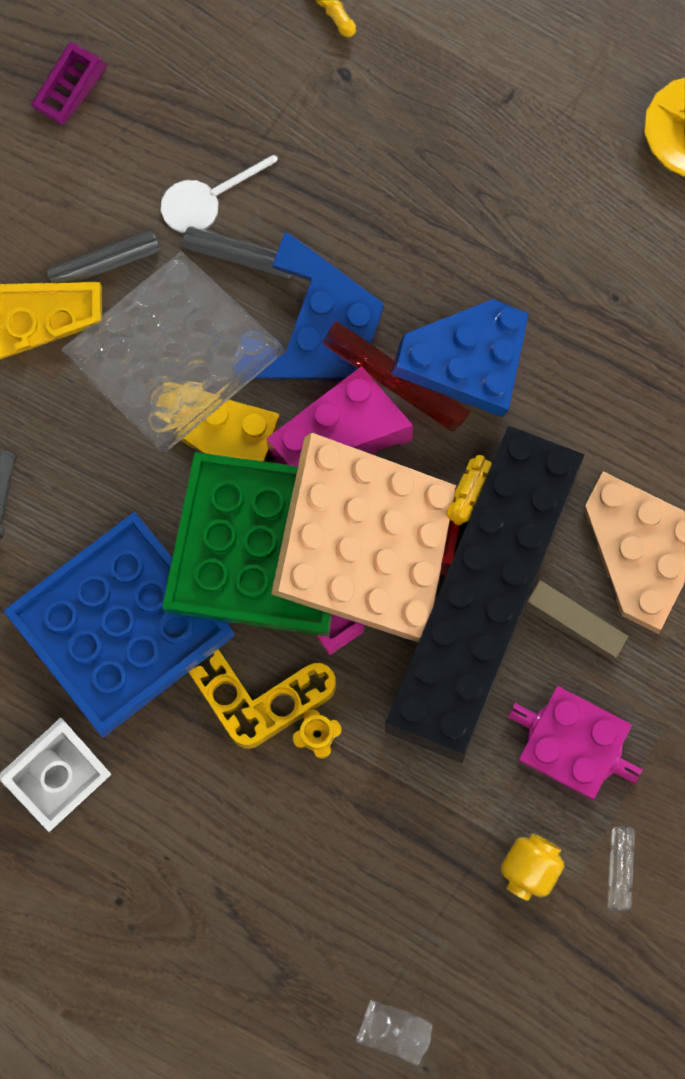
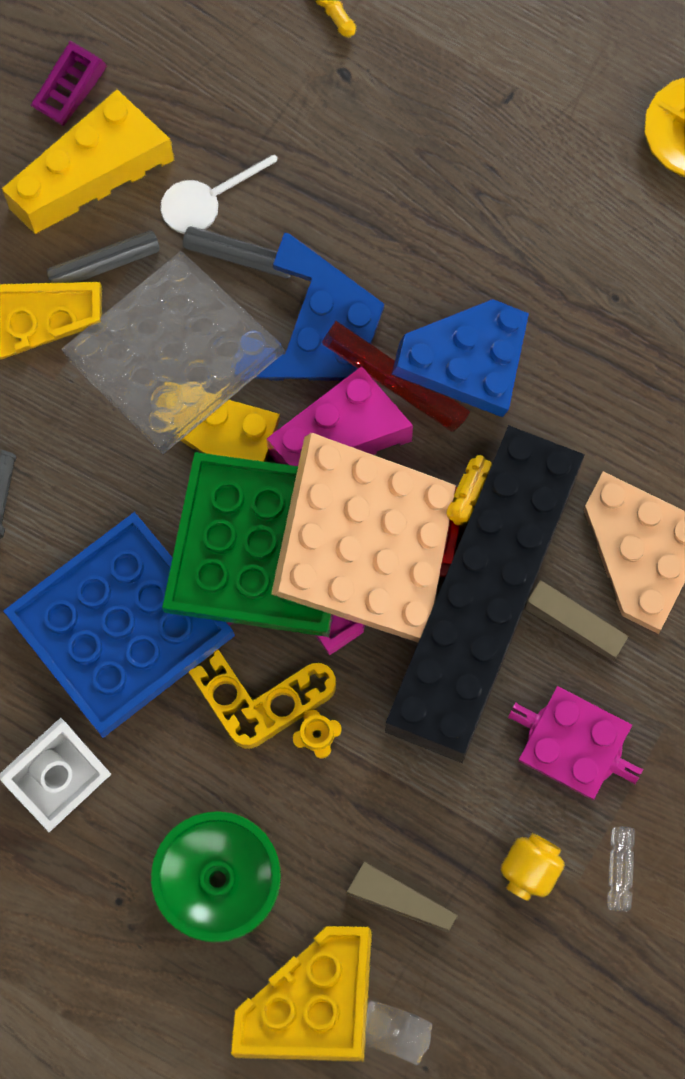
(87, 162): none -> yellow wedge
(209, 846): none -> green dish
(312, 1003): none -> yellow plate
(389, 894): none -> dark tan piece

